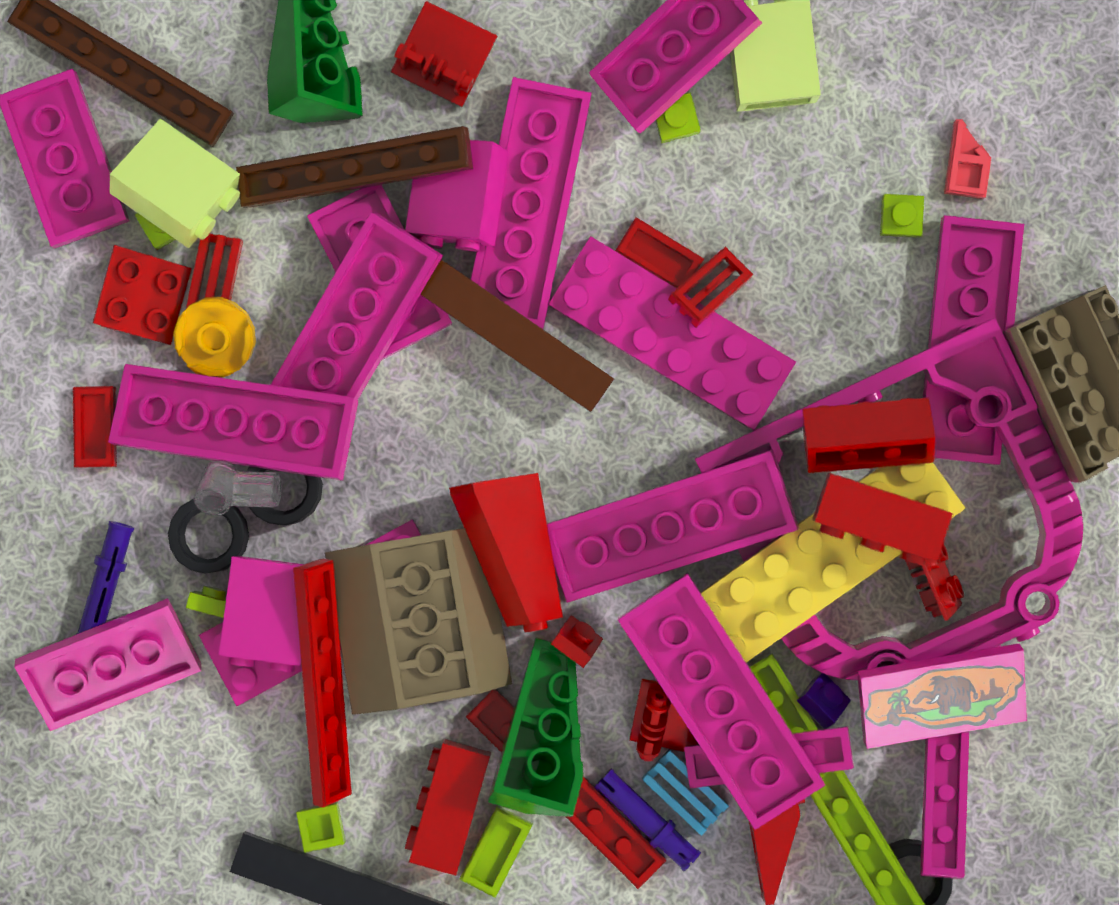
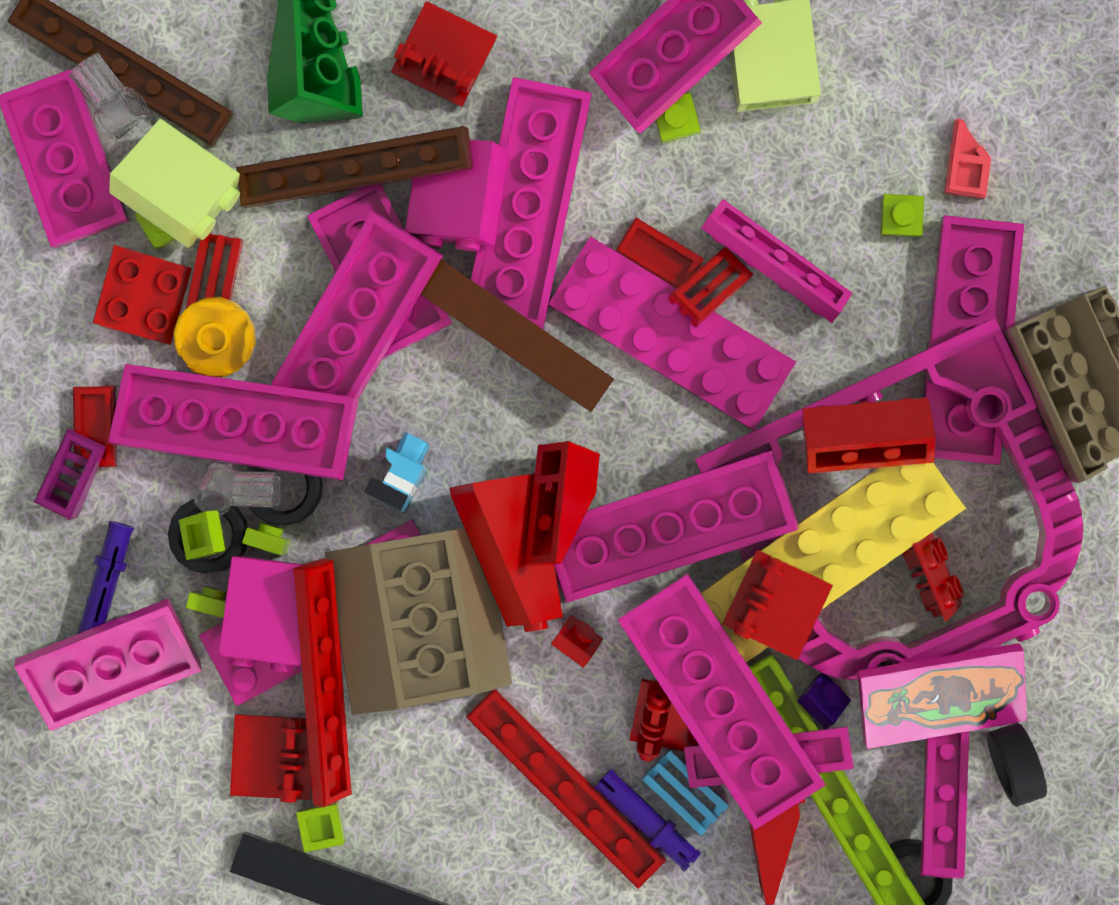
(46, 495): none -> magenta slope
(116, 106): none -> clear piece
(202, 535): none -> lime plate
(267, 538): none -> lime plate
(270, 758): none -> red hinge
(404, 474): none -> medium azure hips
(447, 806): red brick -> none
(496, 851): lime tile -> none
(541, 752): green wedge -> none
(560, 498): none -> red slope
(777, 261): none -> dark pink plate
(777, 604): none -> red hinge
(881, 519): red brick -> none
(1017, 764): none -> black tyre

